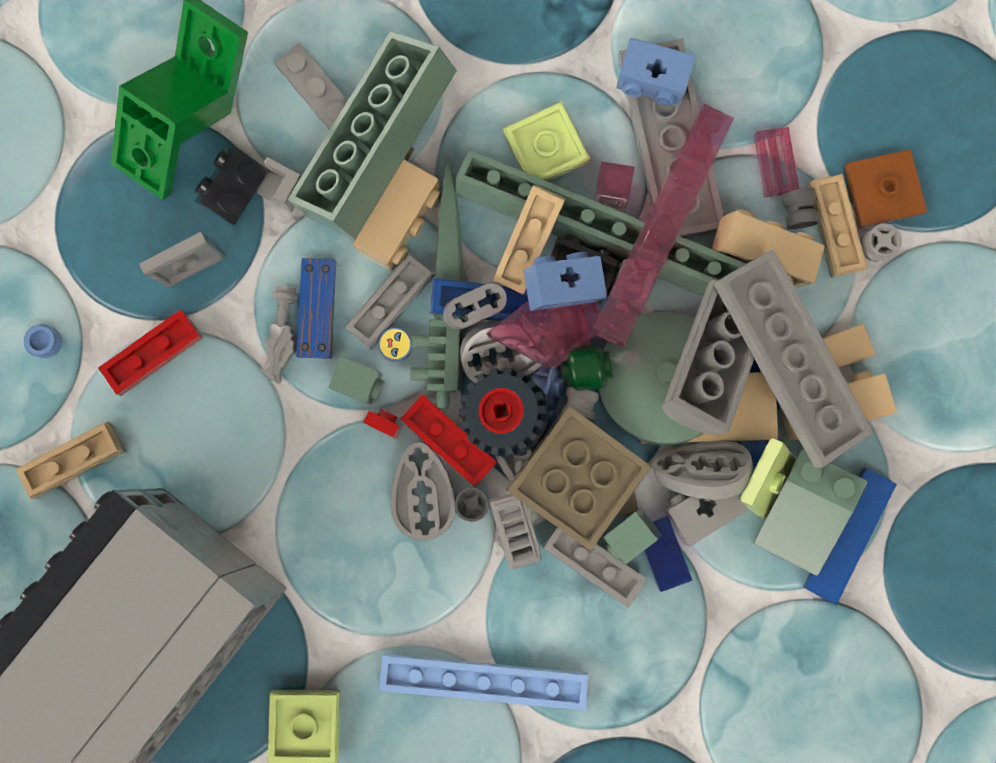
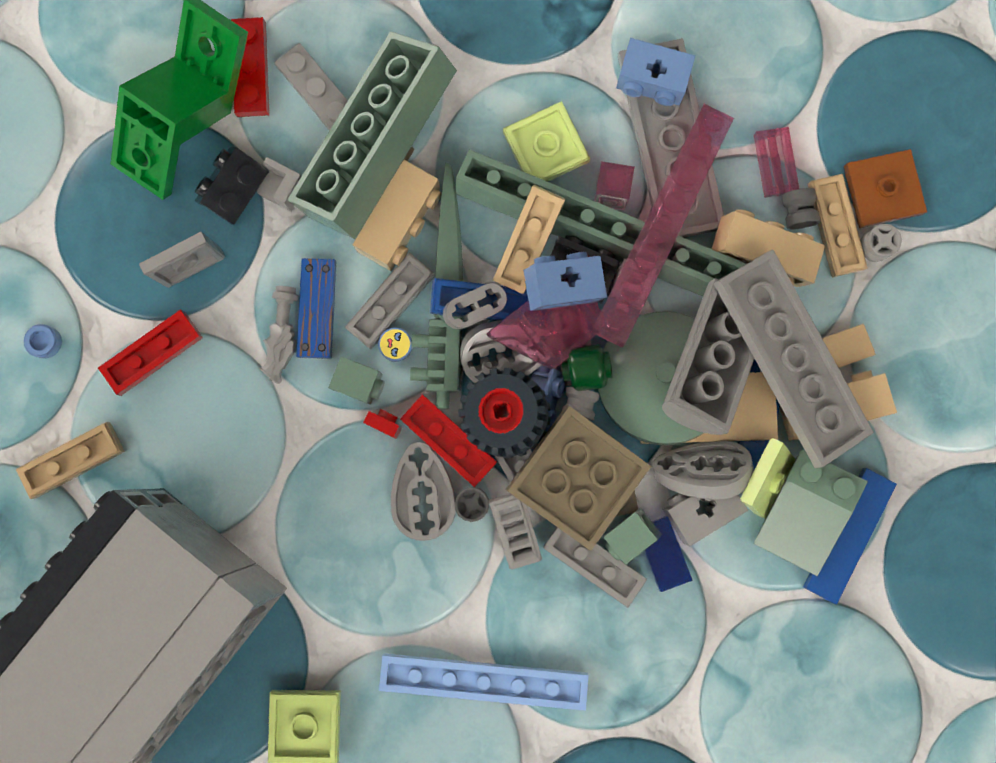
(252, 85): none -> red plate

